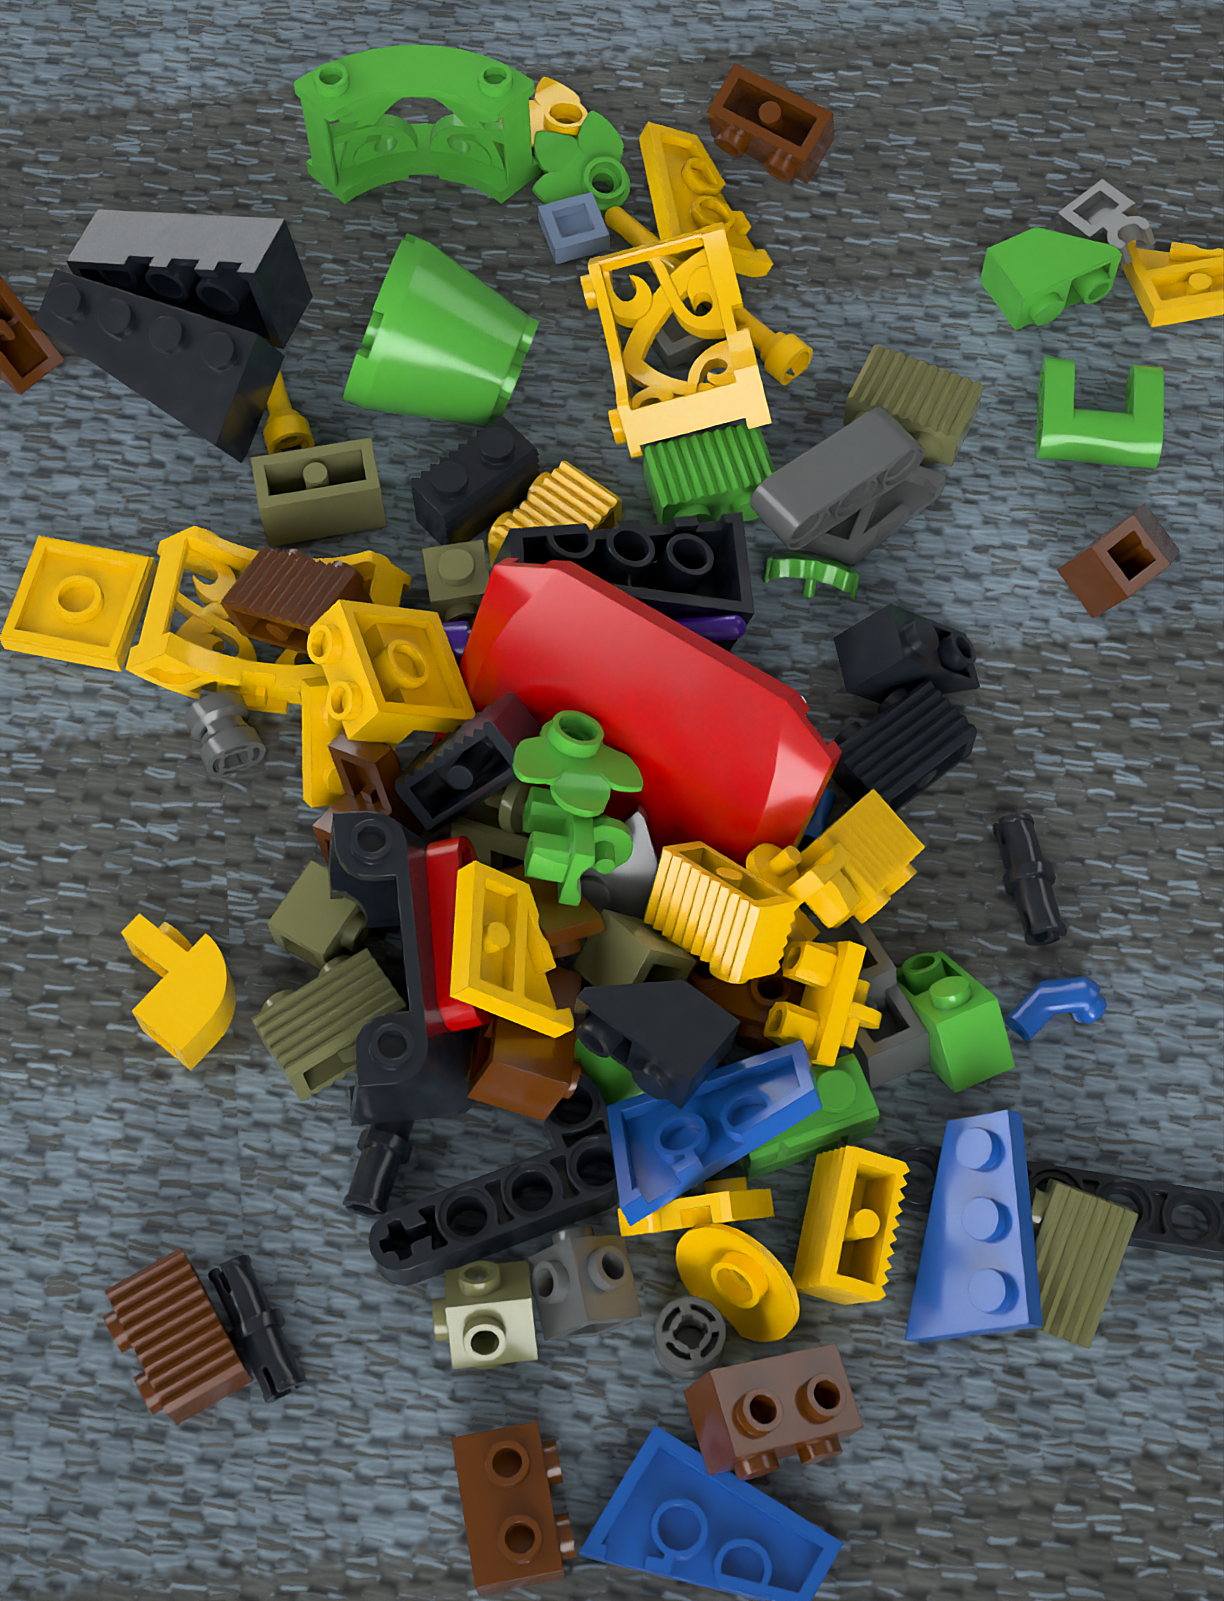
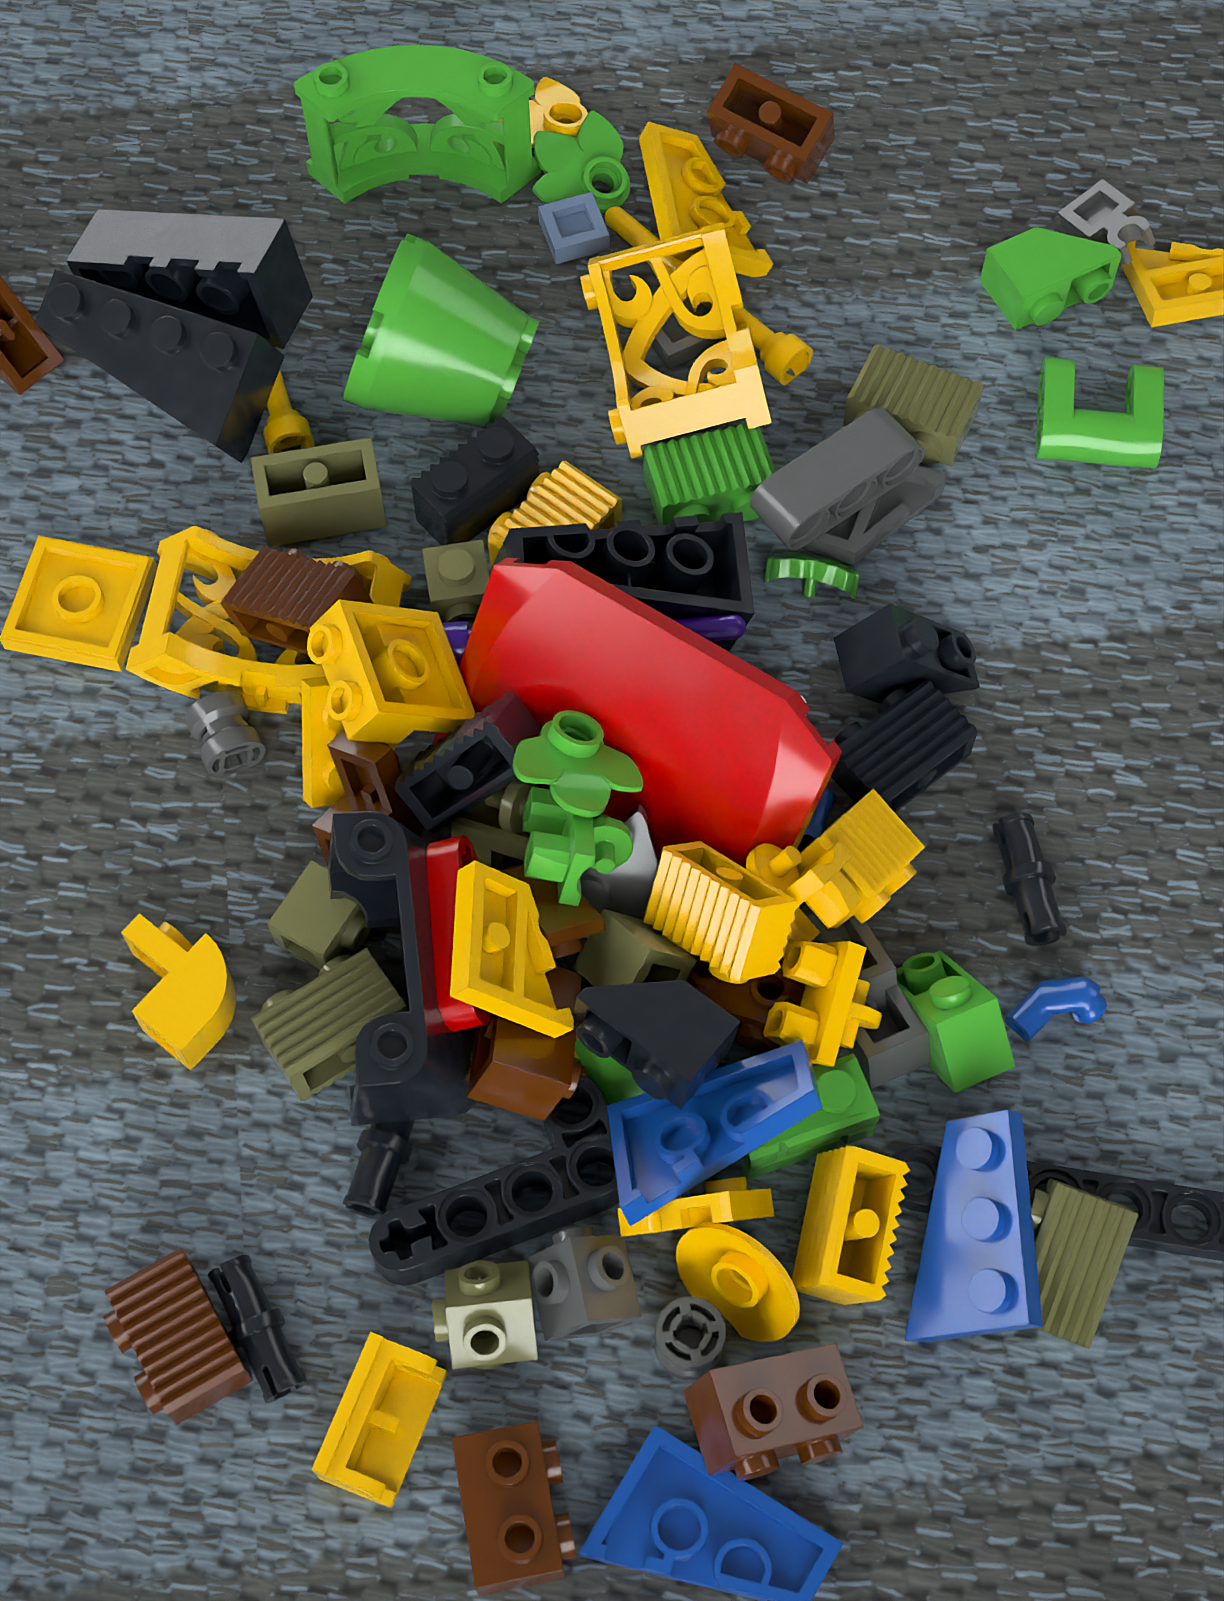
(380, 1420): none -> yellow hinge
(1119, 561): reddish brown slope -> none

